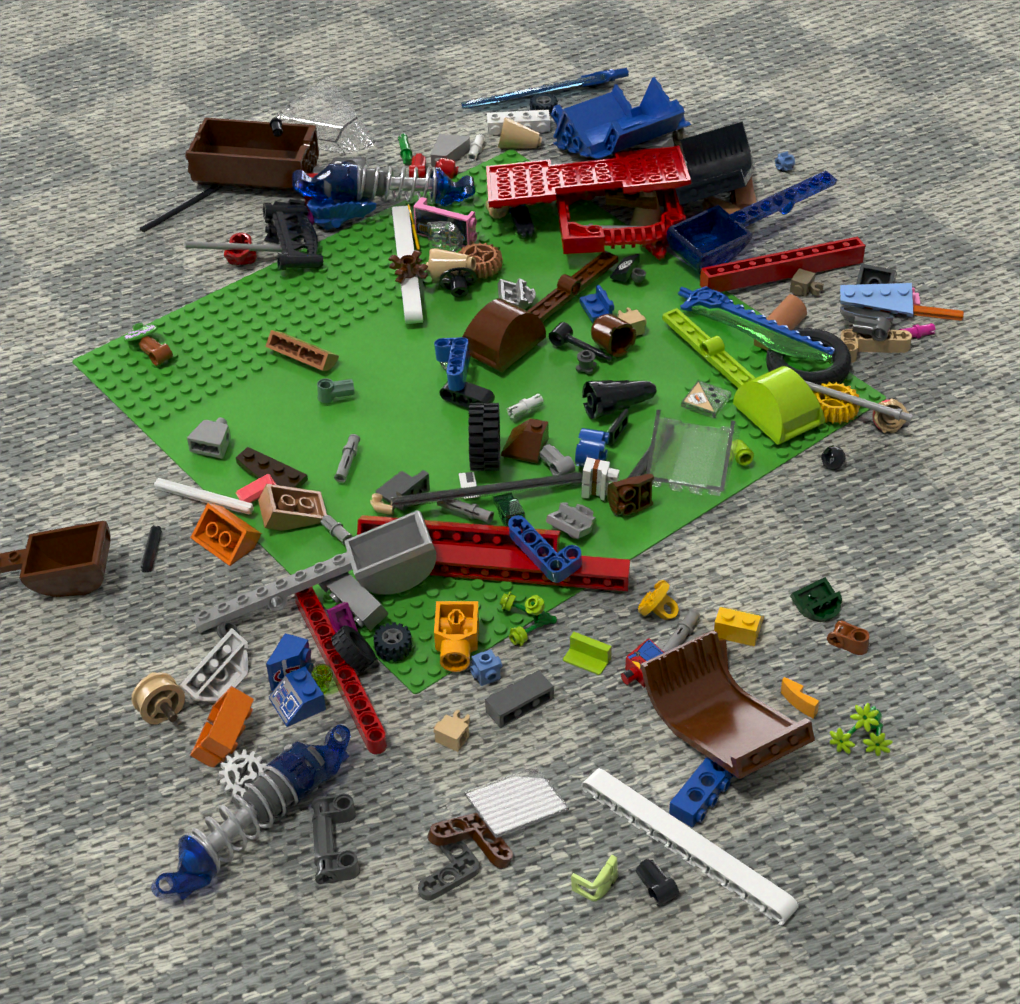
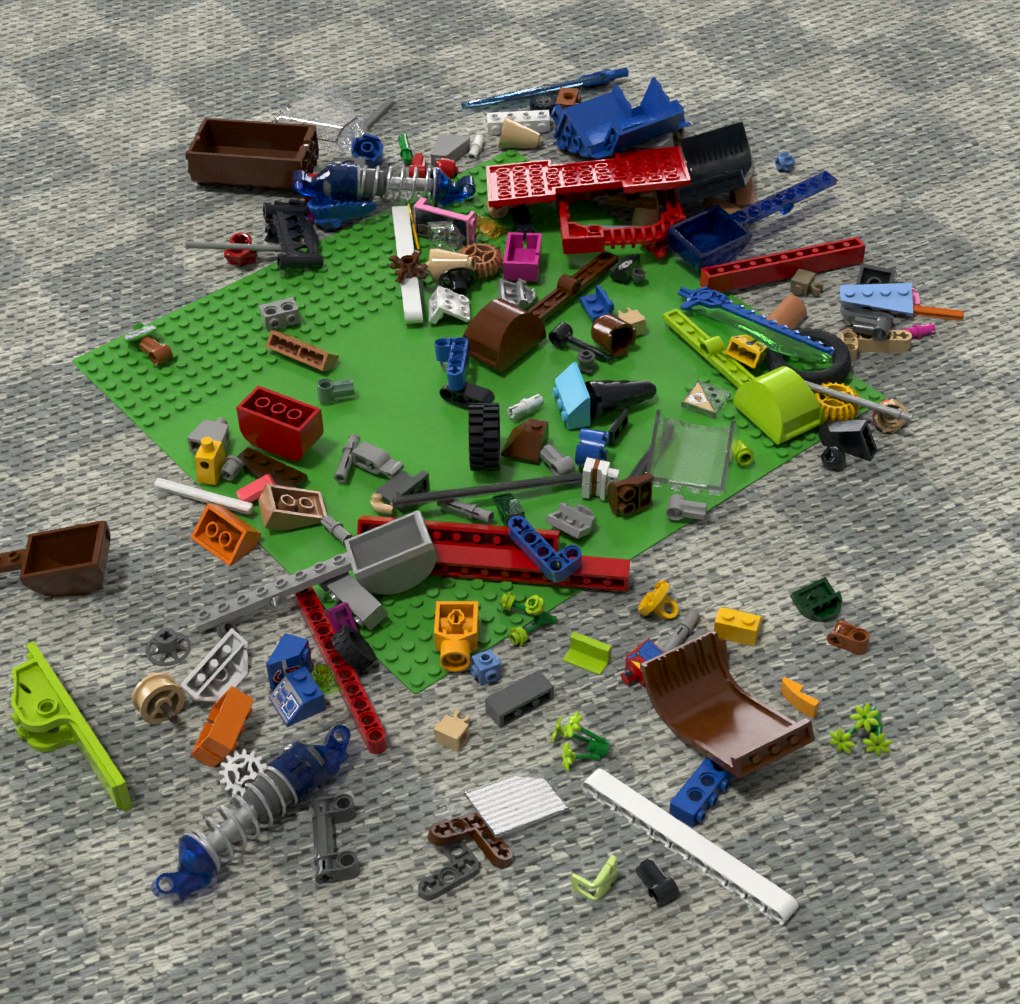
(43, 704): none -> lime piece
(151, 549): black axle -> none
(167, 644): none -> dark grey wheel
(181, 207): black piece -> none
(209, 461): none -> yellow torso
(231, 467): none -> light grey bush
(276, 125): black pin -> none
(279, 314): none -> light grey brick
(279, 423): none -> red brick
(369, 147): none -> blue brick
(375, 460): none -> light grey piece
(378, 113): none -> light grey axle
(392, 641): black wheel -> none
(449, 302): none -> white bracket
(467, 480): white sticker -> none
(489, 226): none -> clear yellow slope
(522, 262): none -> dark pink piece
(568, 97): none -> dark orange brick
(572, 398): none -> medium azure slope
(596, 744): none -> plant
(679, 507): none -> light grey piece
(749, 352): none -> yellow torso
(851, 436): none -> black slope

